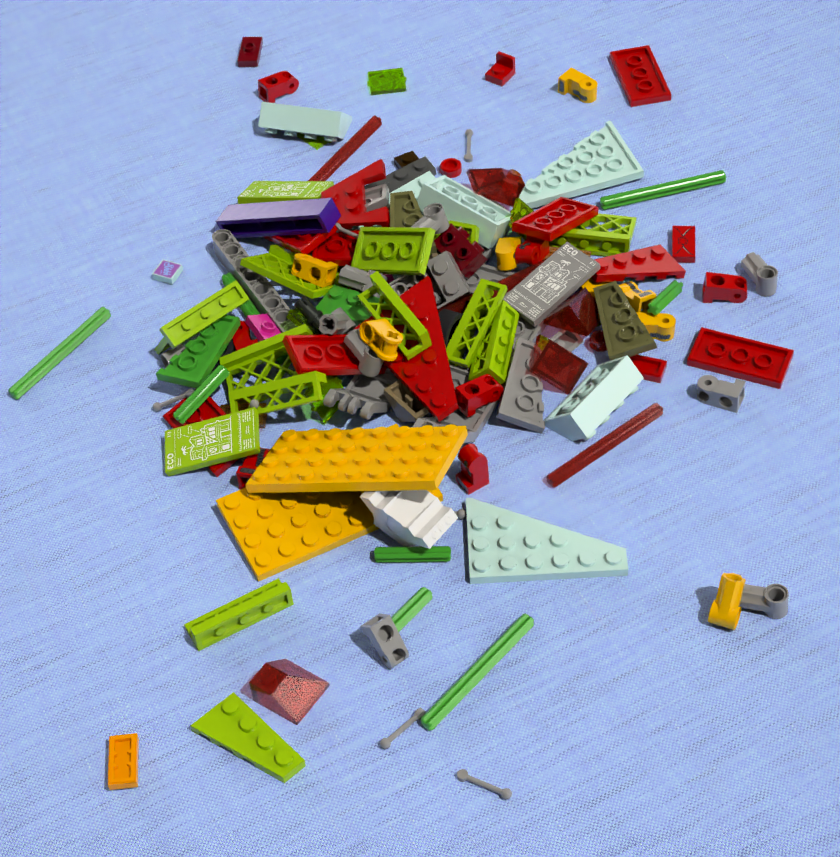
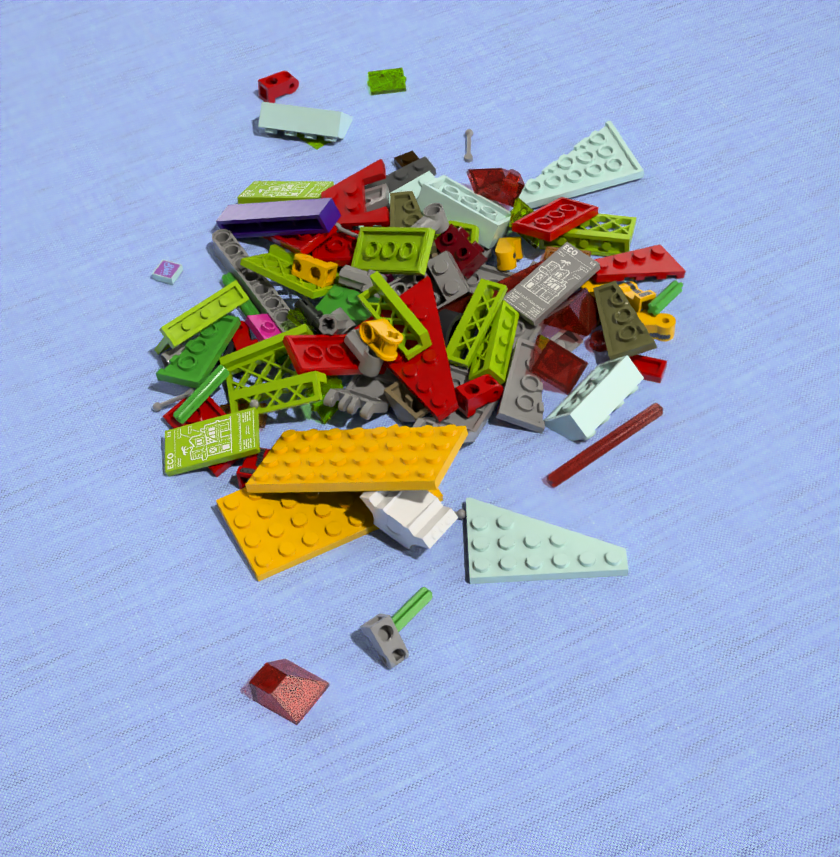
(59, 353): bright green axle -> none
(123, 761): light orange plate -> none
(239, 614): lime fence -> none
(249, 738): lime wing -> none
(250, 51): dark red plate -> none
(347, 149): clear red axle -> none
(385, 743): light grey hinge -> none
(412, 554): bright green axle -> none
(451, 167): red tile -> none
(462, 776): light grey hinge -> none
(474, 469): red leg -> none
(477, 672): bright green axle -> none
(502, 70): red bracket -> none
(531, 251): red leg -> none
(578, 85): yellow leg -> none
(640, 76): red tile -> none
(662, 189): bright green axle -> none
(683, 244): red tile -> none
(721, 393): light grey leg -> none
(724, 287): red leg -> none
(726, 607): yellow piece -> none
(740, 357): red tile -> none
(762, 274): light grey piece -> none
(770, 599): light grey piece -> none

